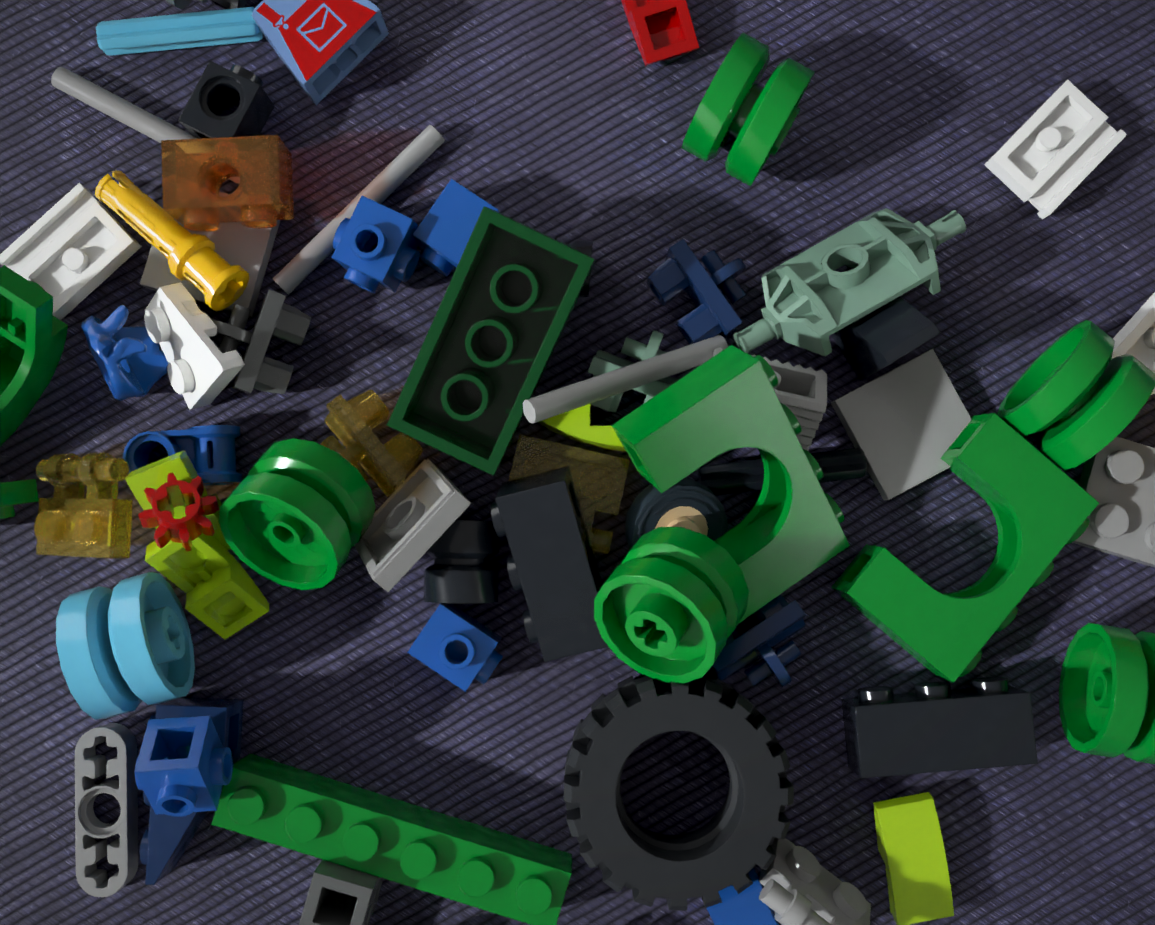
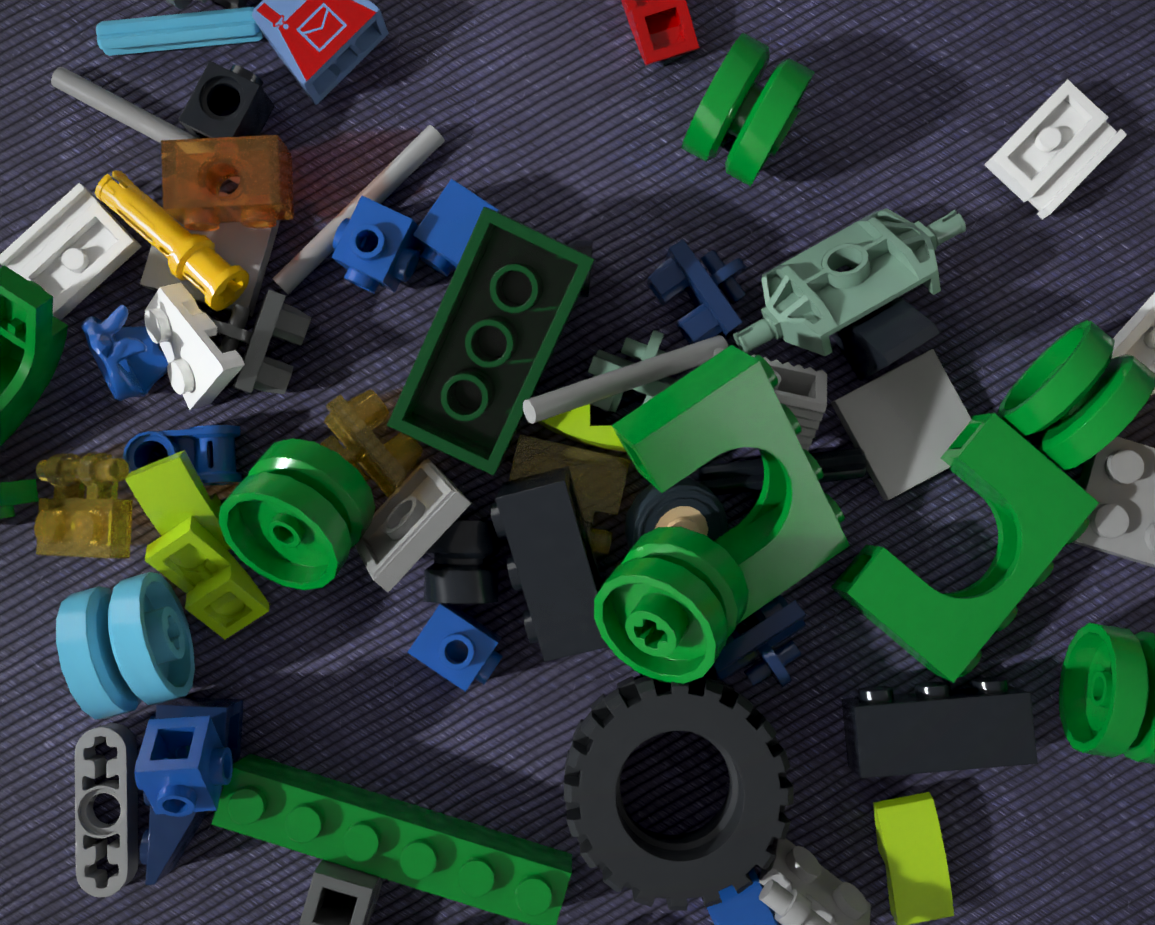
(175, 494): red gear -> none

